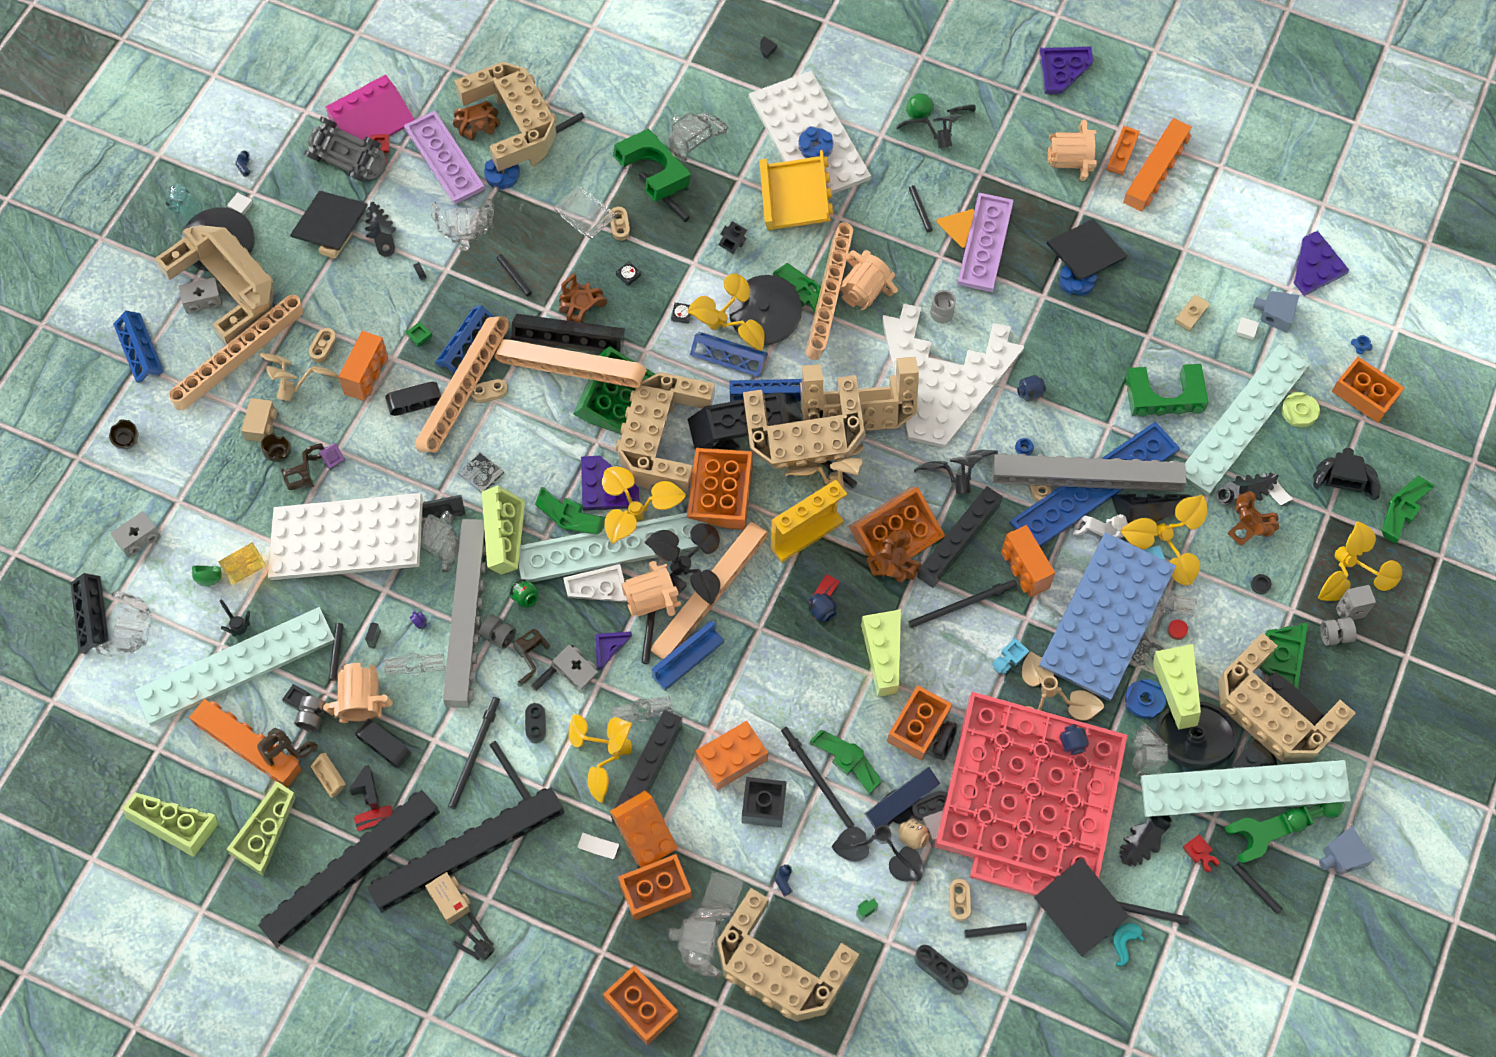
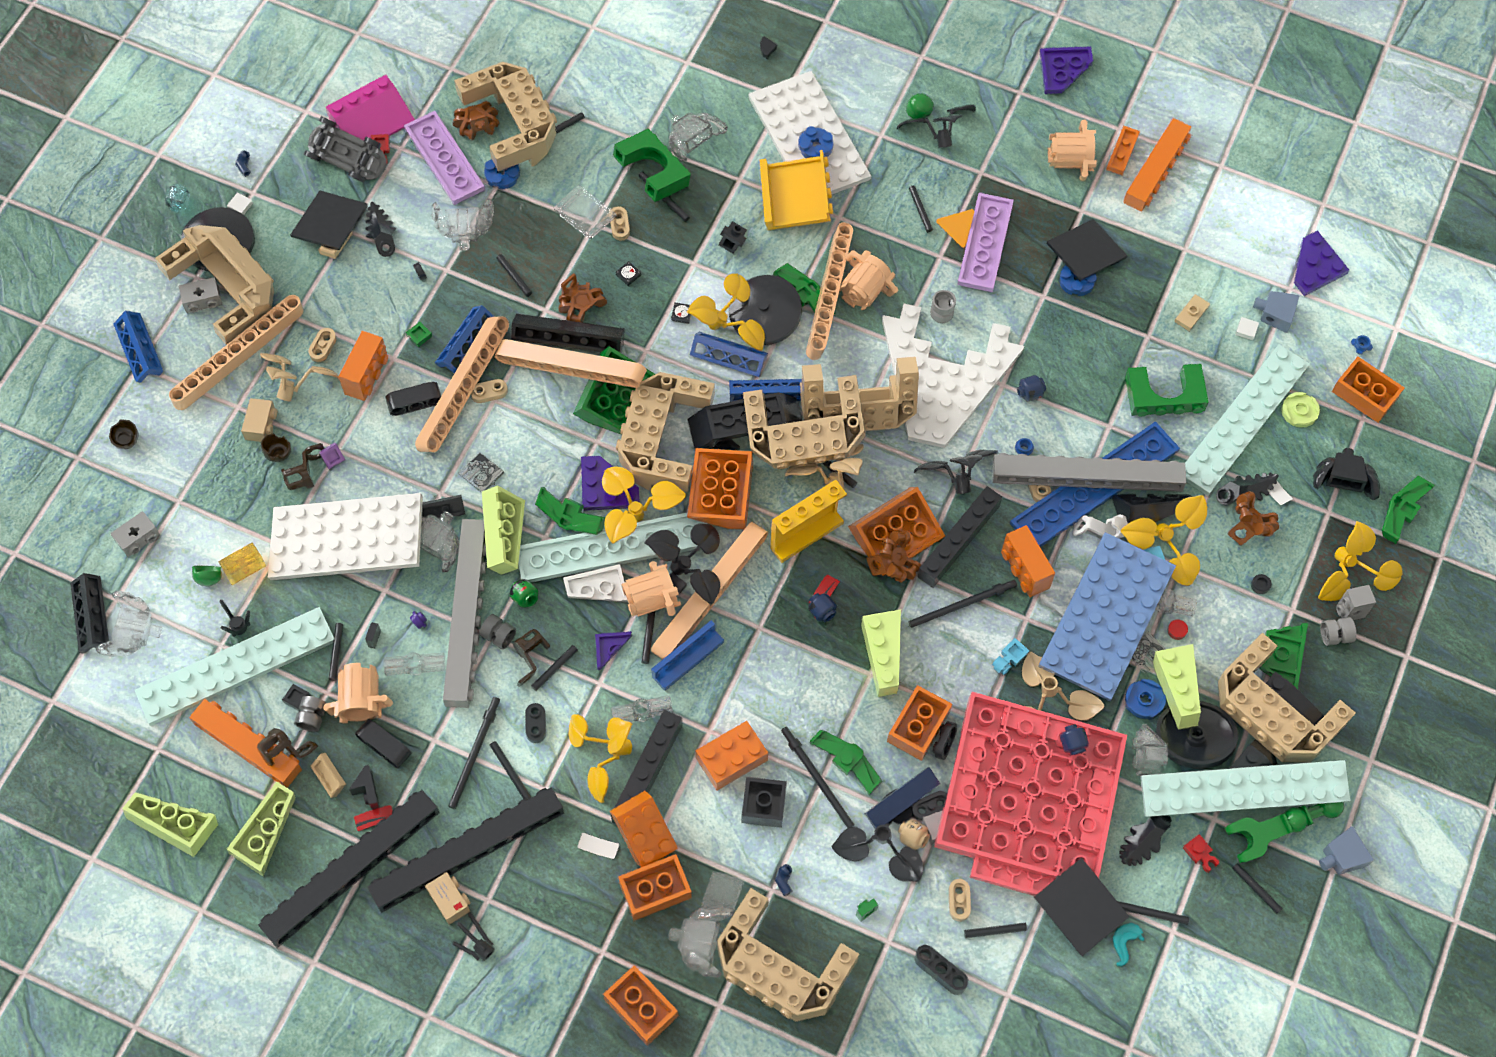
(579, 677): light grey brick -> none

